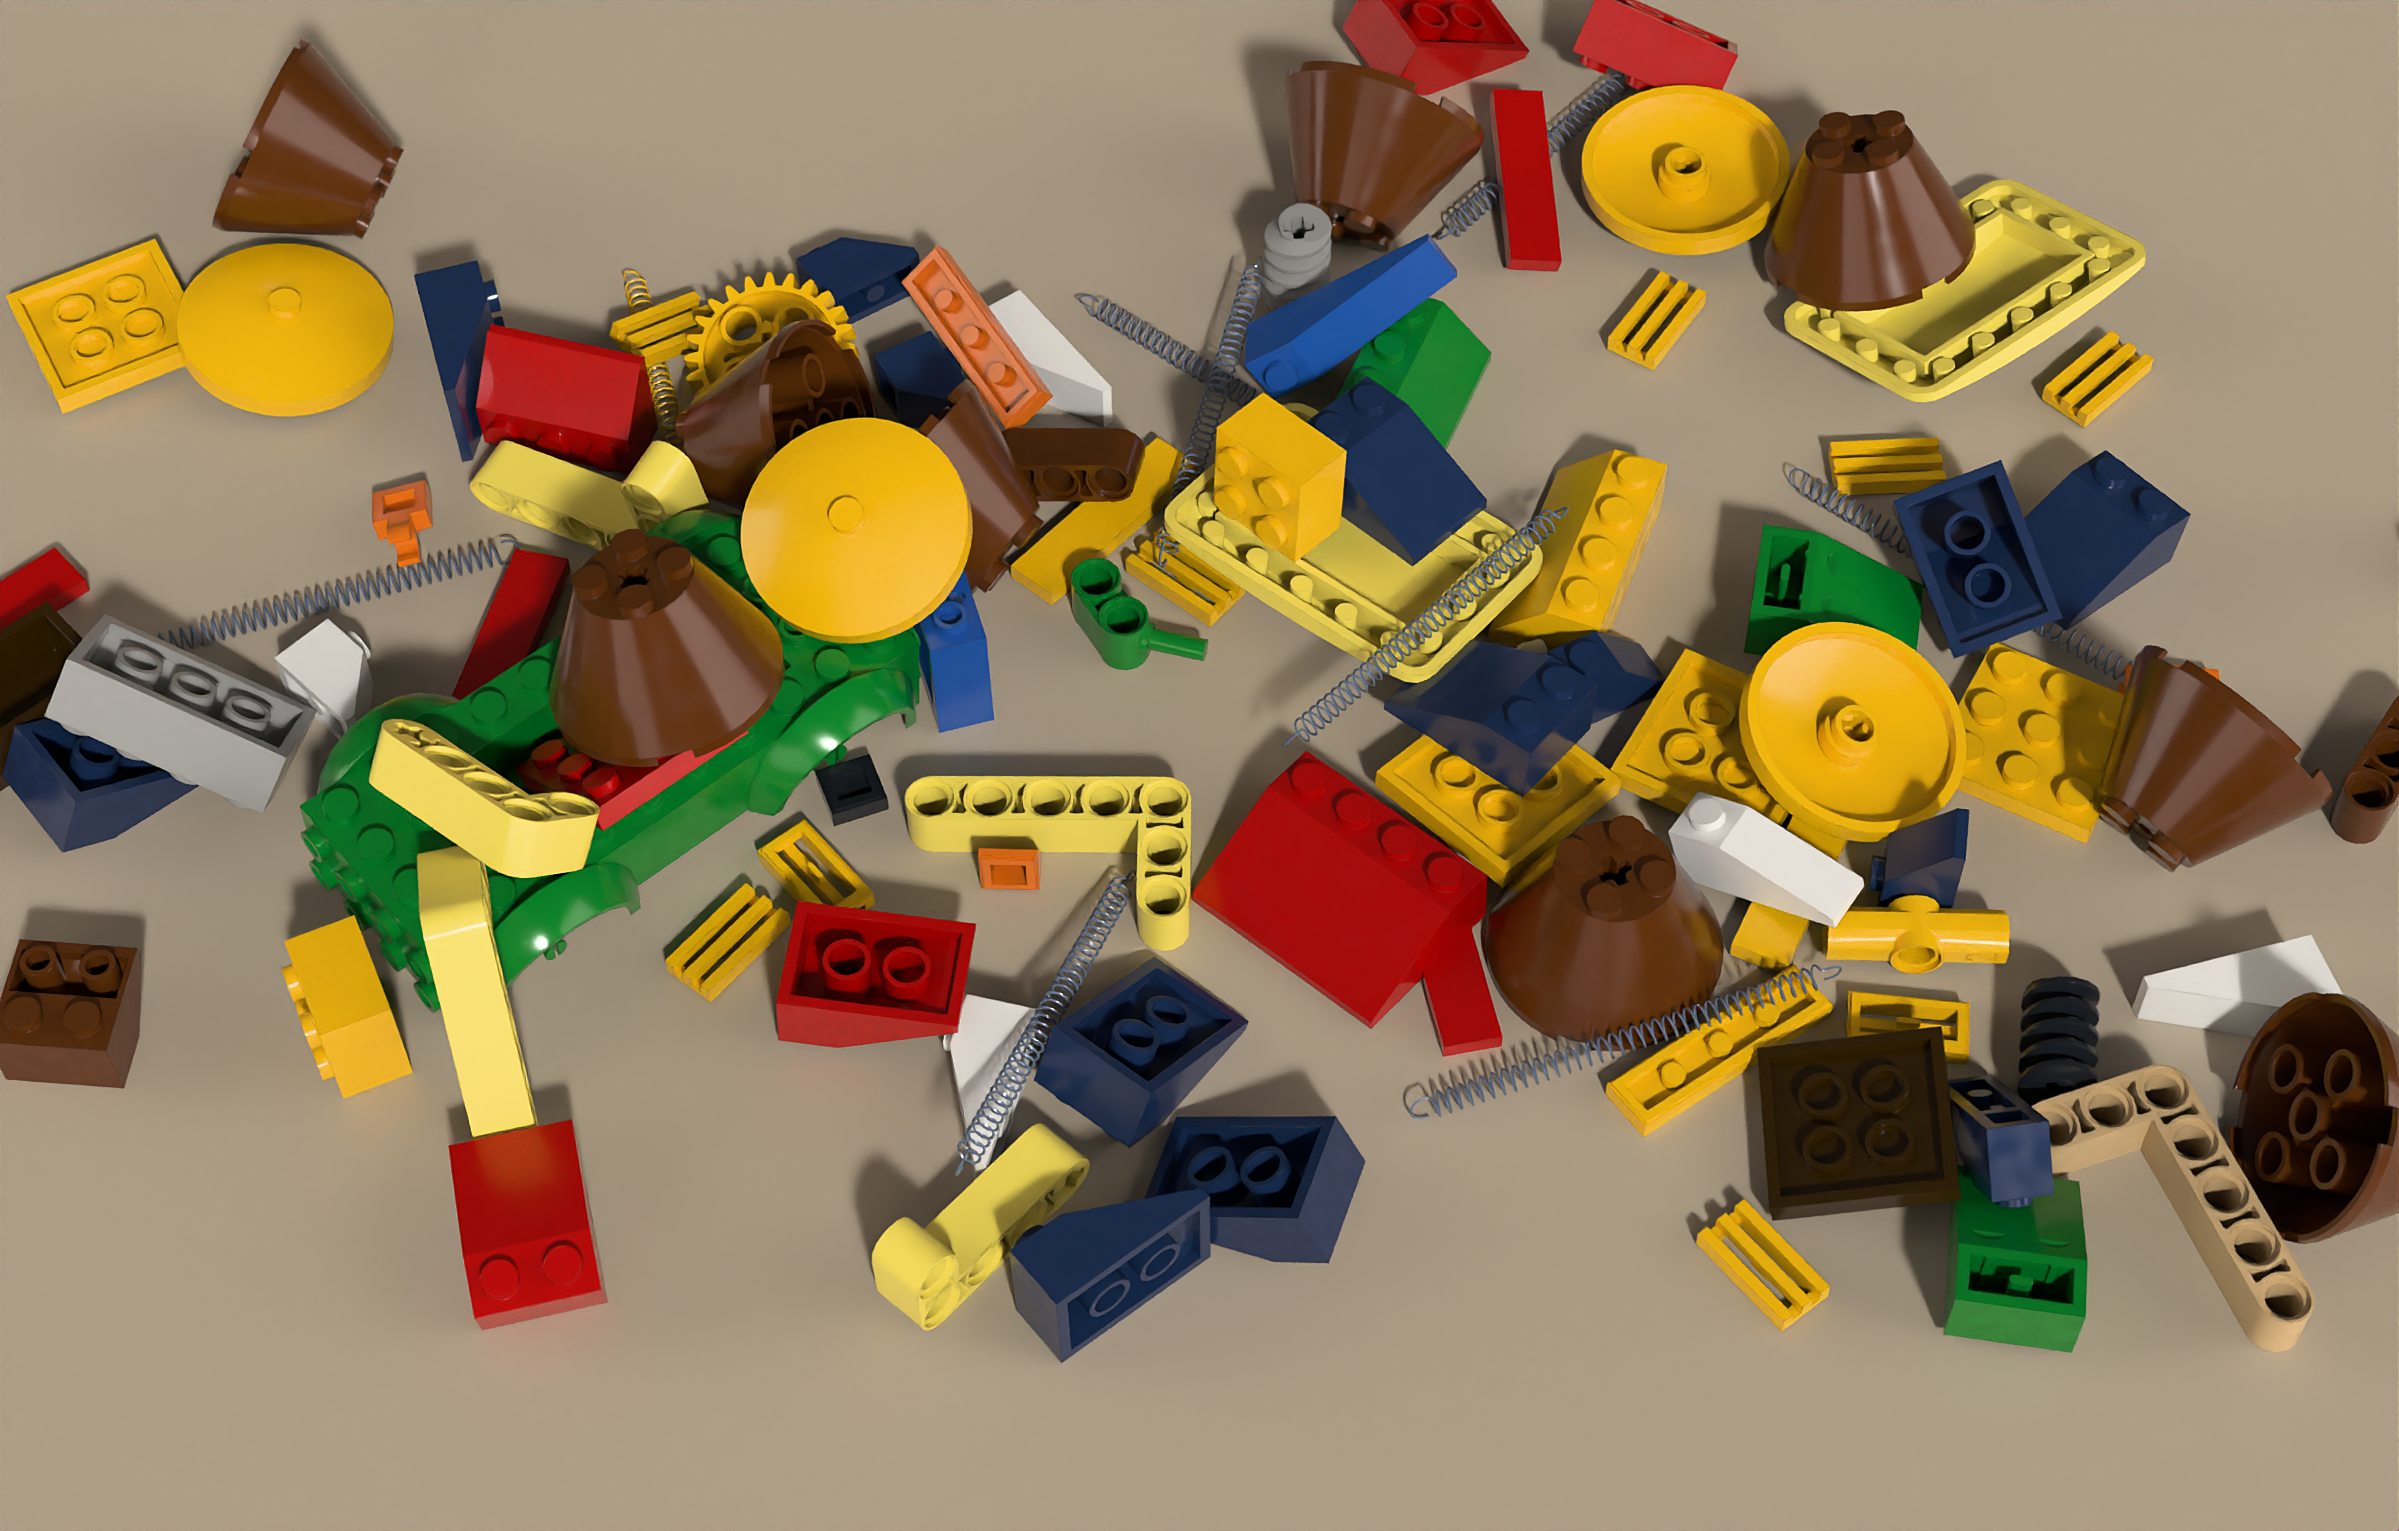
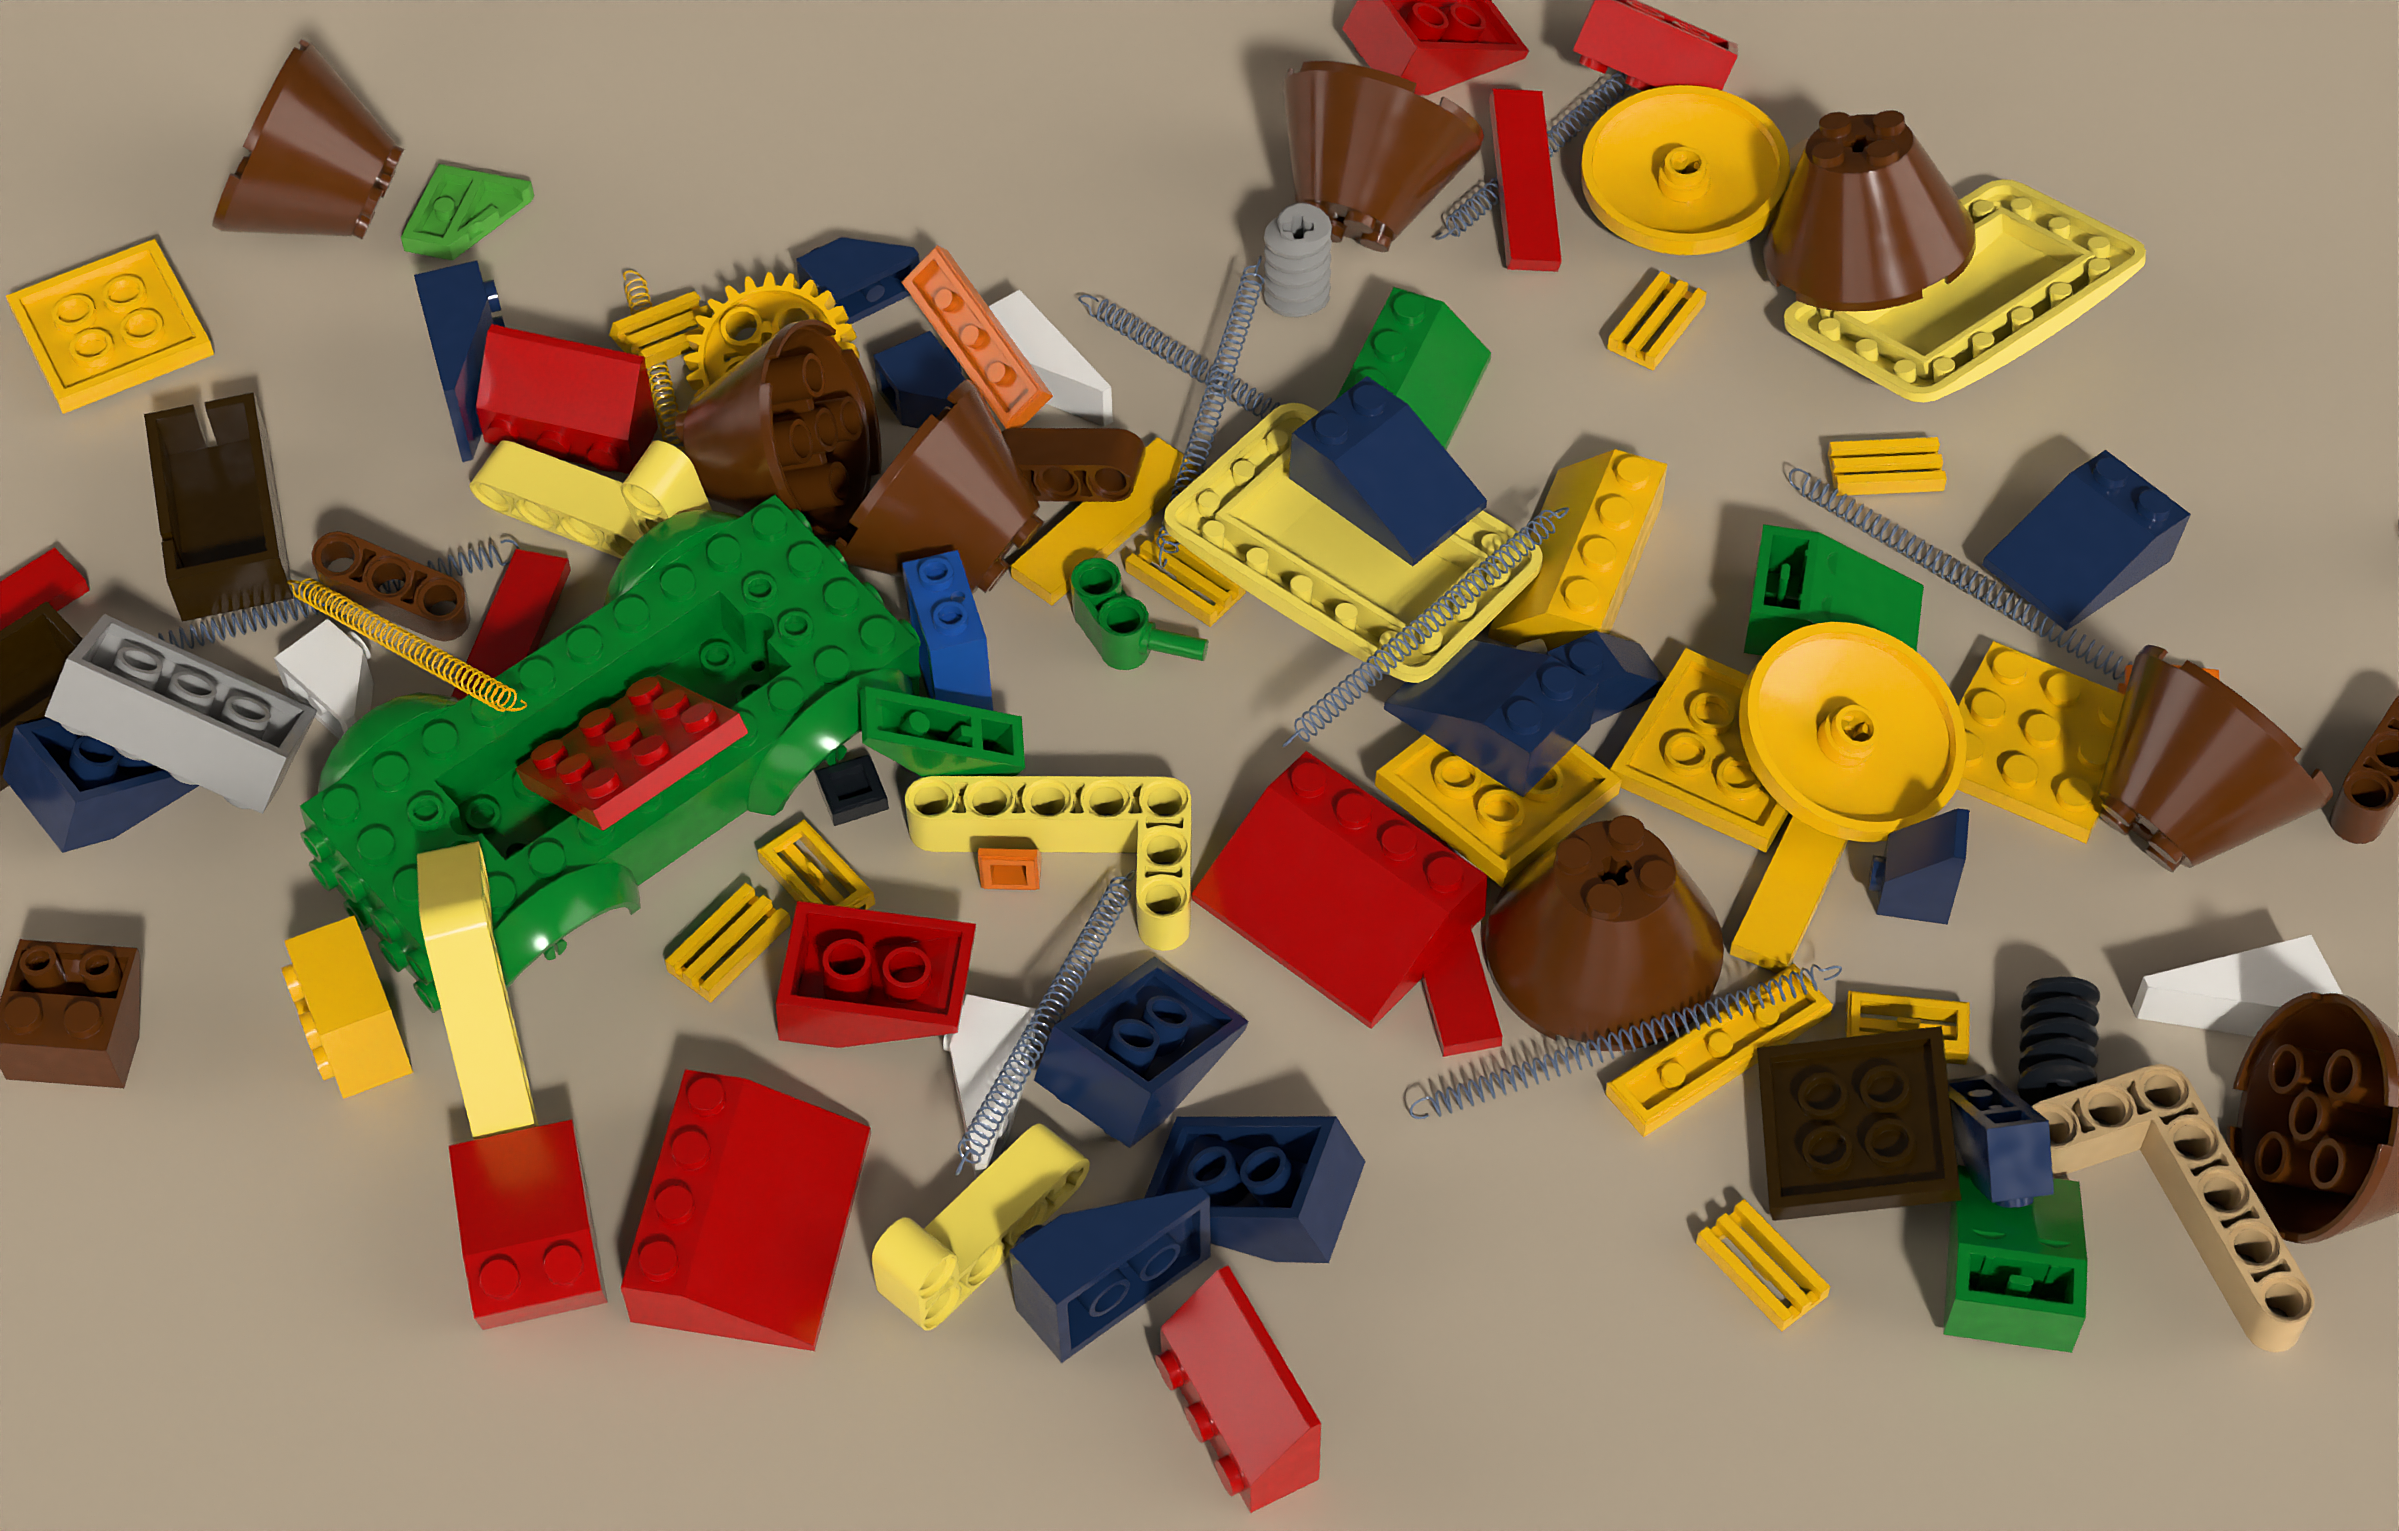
(217, 508): none -> dark brown piece
(285, 329): yellow dish -> none
(377, 565): none -> reddish brown beam
(393, 648): none -> yellow piece
(400, 515): orange plate -> none
(461, 210): none -> bright green wing
(479, 807): light yellow beam -> none
(659, 656): reddish brown cone -> none
(744, 1214): none -> red slope
(856, 530): yellow dish -> none
(941, 735): none -> green slope
(1240, 1393): none -> slope
(1279, 477): yellow brick -> none
(1339, 318): blue slope -> none
(1758, 860): white slope -> none
(1918, 935): yellow piece -> none
(1976, 559): dark blue slope -> none
(2120, 355): yellow tile -> none

